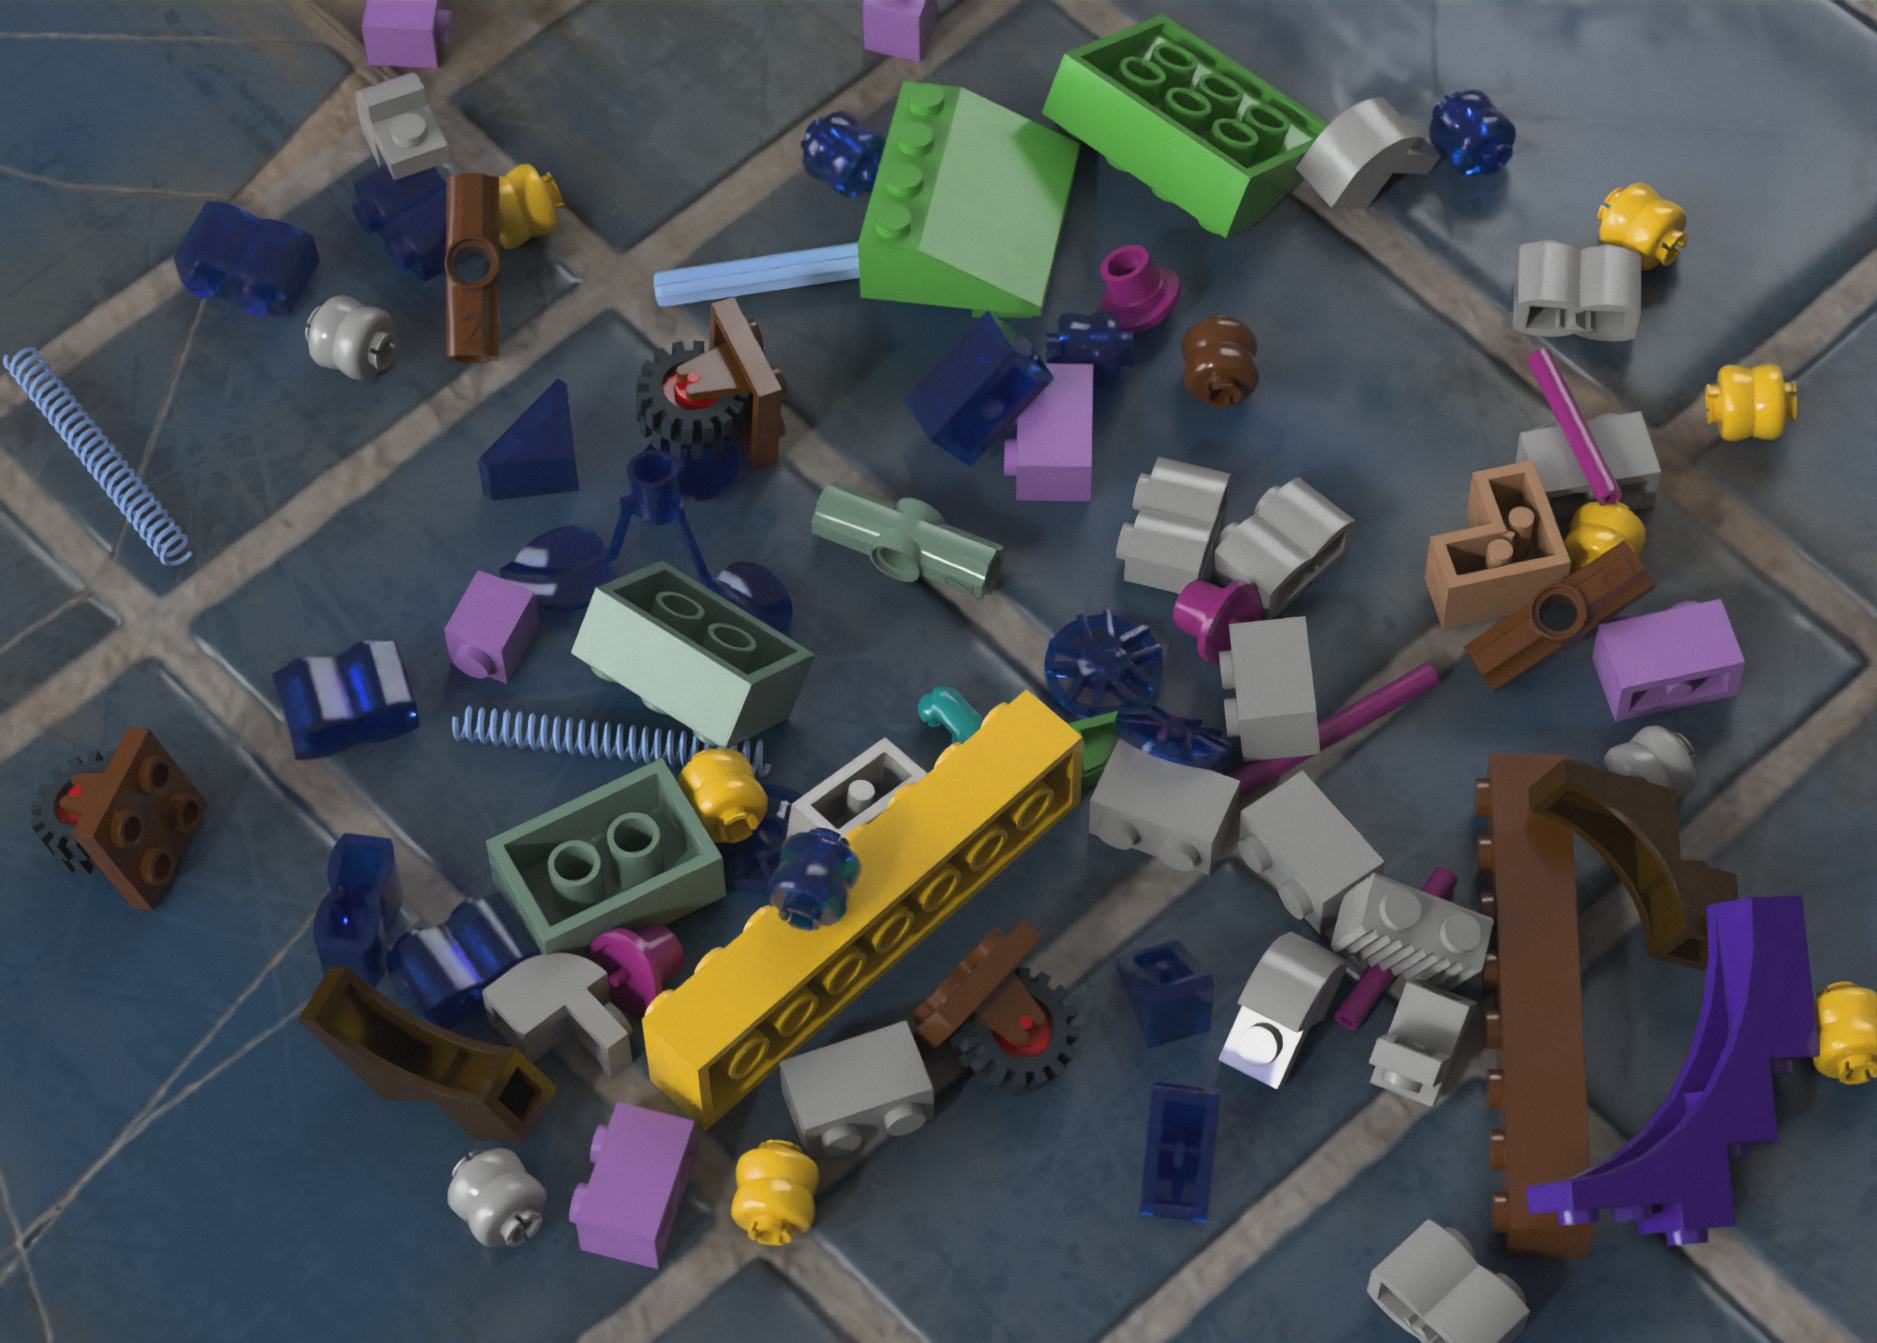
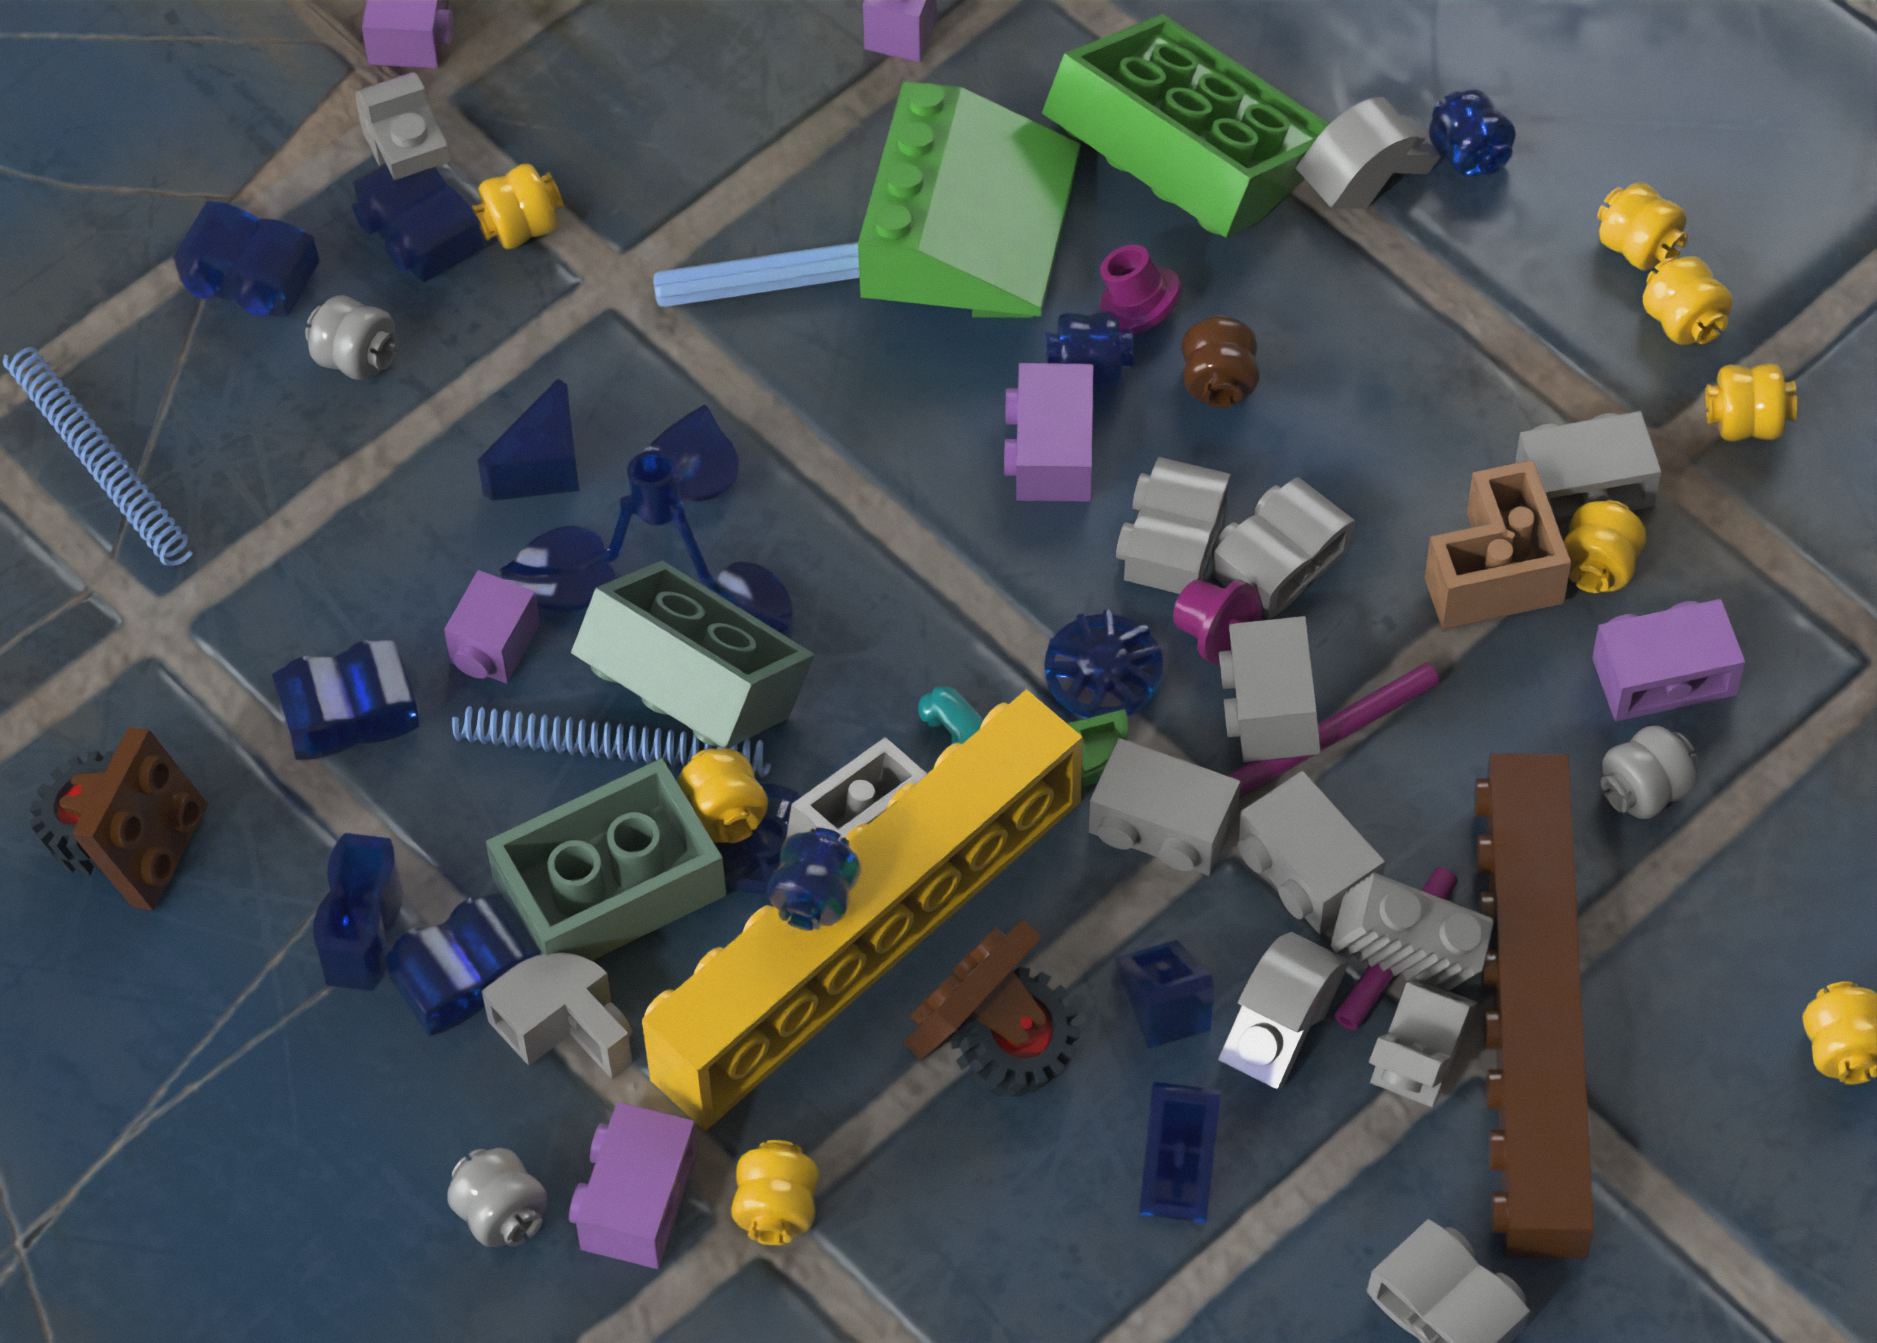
(404, 1058): dark brown arch -> none
(472, 305): reddish brown piece -> none
(637, 963): magenta piece -> none
(715, 395): plate -> none
(842, 153): clear blue piece -> none
(857, 1091): light grey brick -> none
(907, 539): sand green piece -> none
(979, 389): clear blue brick -> none
(1172, 737): clear blue wheel -> none
(1574, 427): magenta piece -> none
(1577, 291): light grey brick -> none
(1593, 591): reddish brown piece -> none
(1638, 836): dark brown arch -> none
(1687, 300): none -> yellow piece
(1749, 1028): dark purple arch -> none

